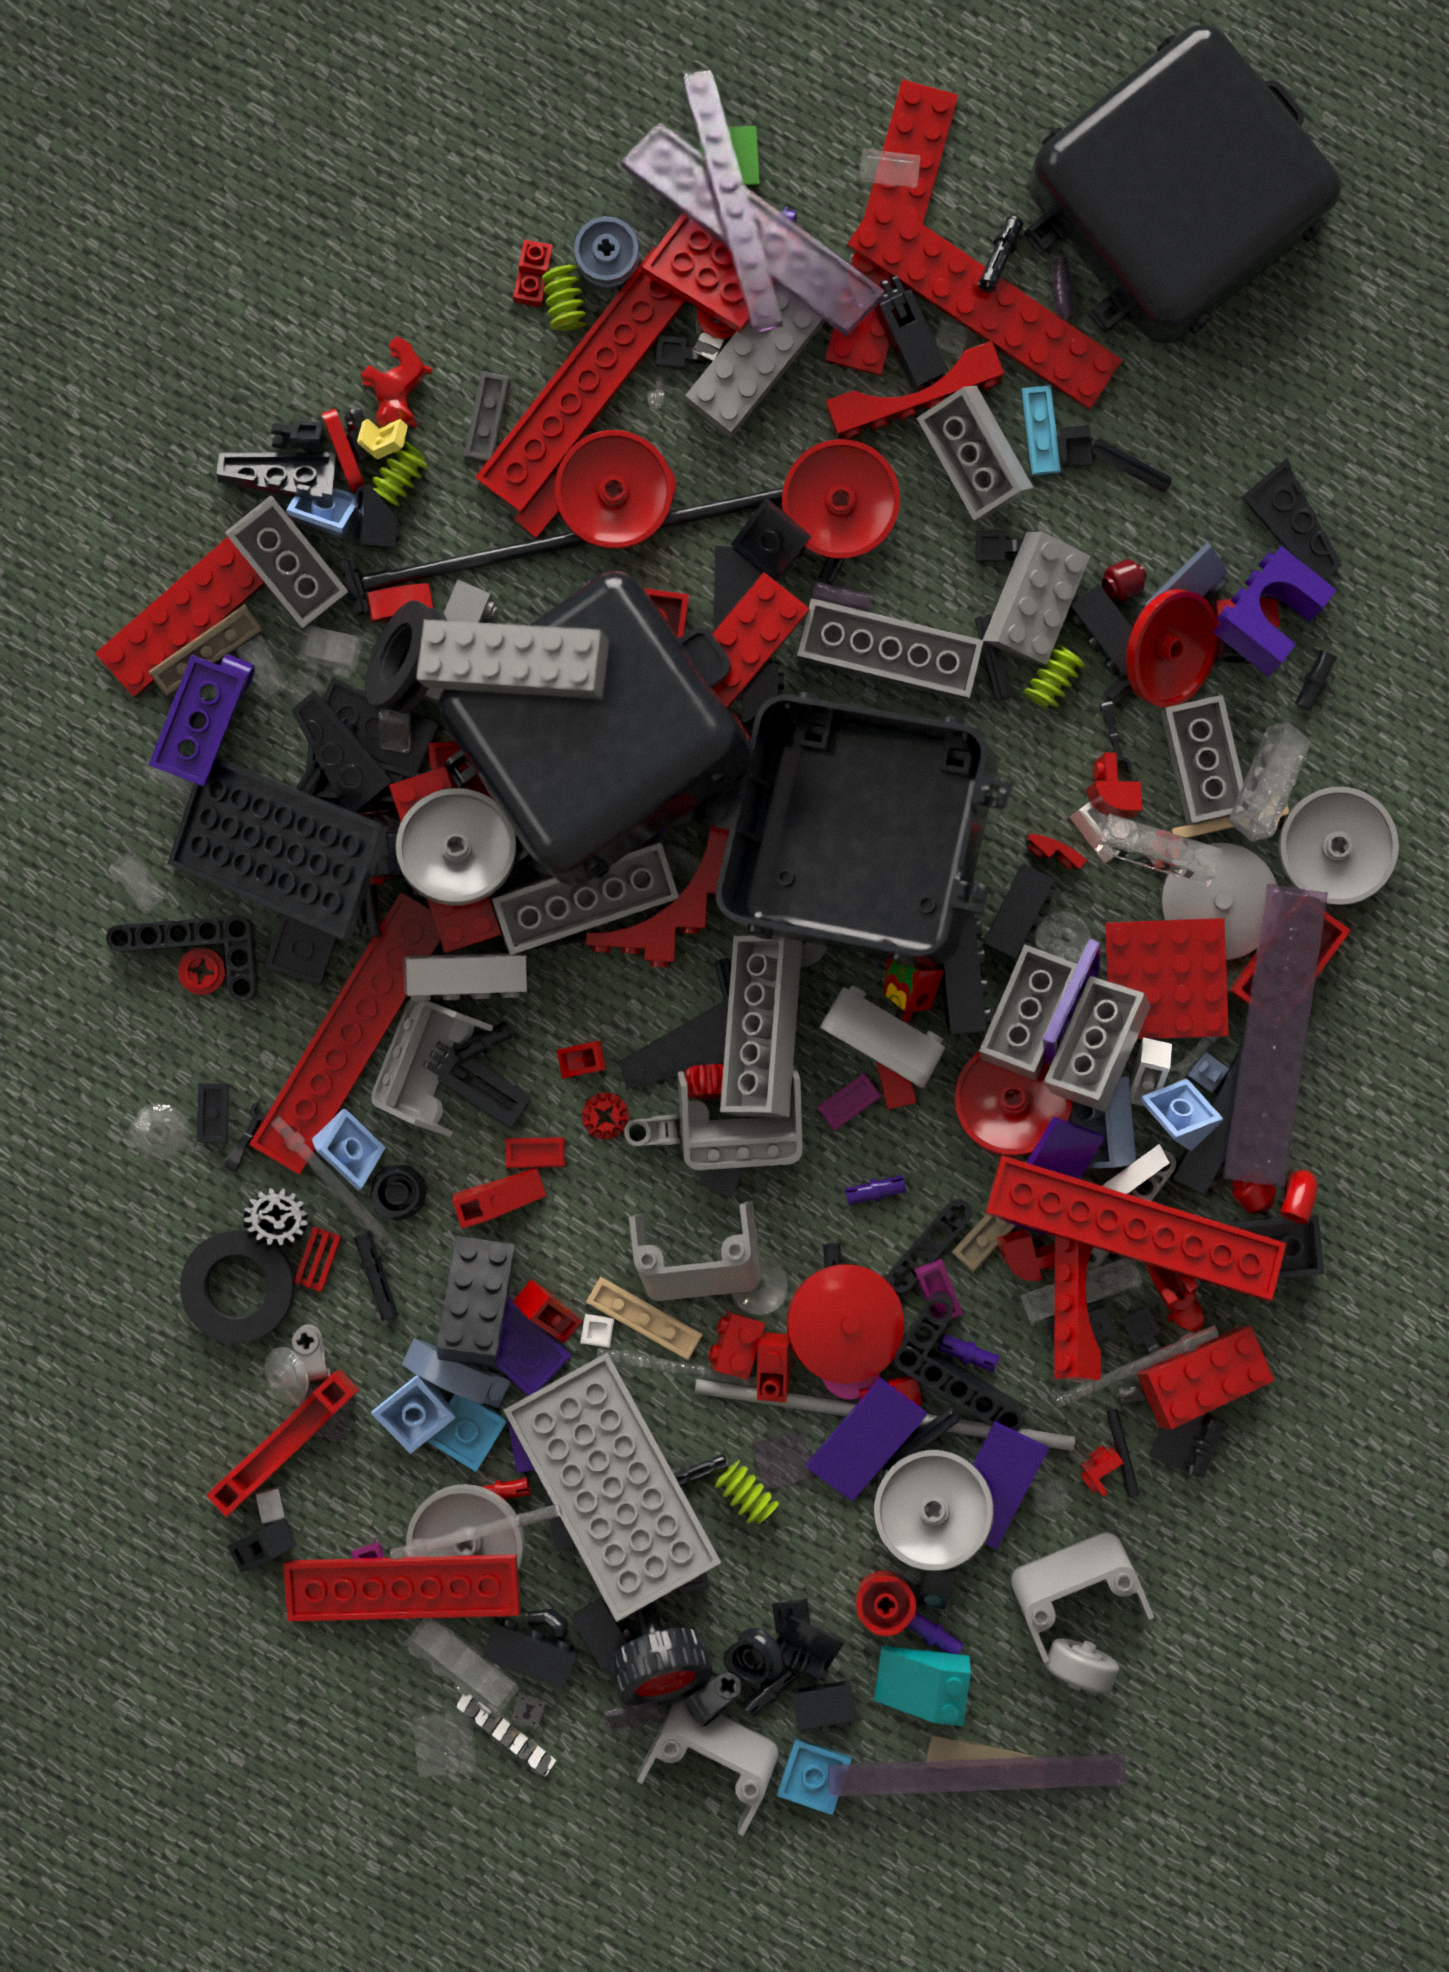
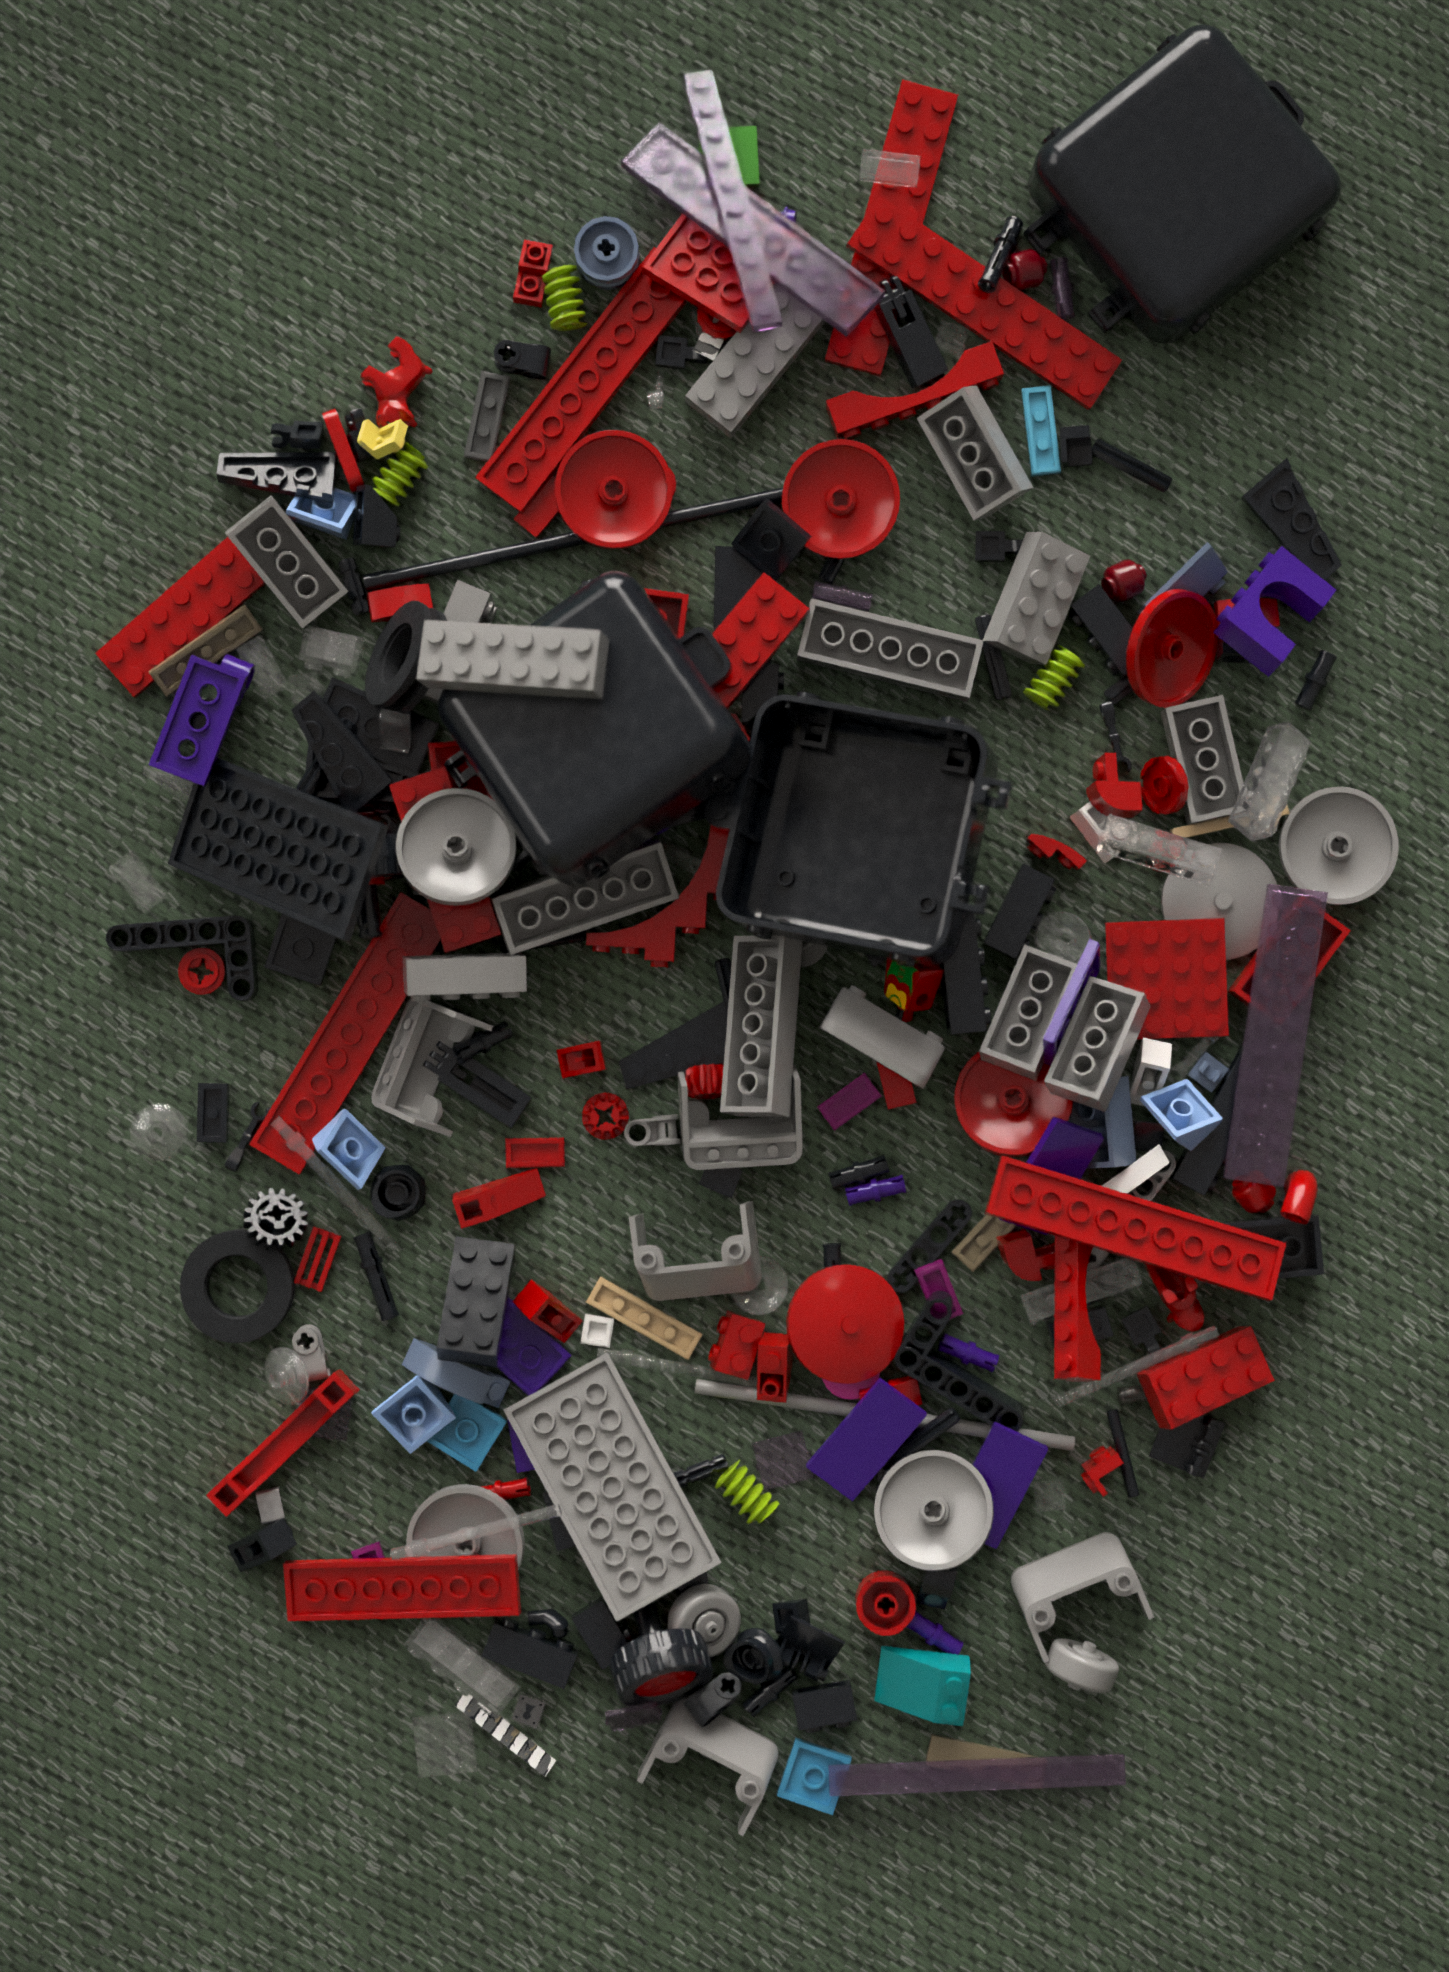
(526, 360): none -> black piece
(708, 1612): none -> light grey wheel
(859, 1172): none -> black pin
(1025, 269): none -> dark red head
(1147, 1135): none -> black slope
(1164, 785): none -> red tile

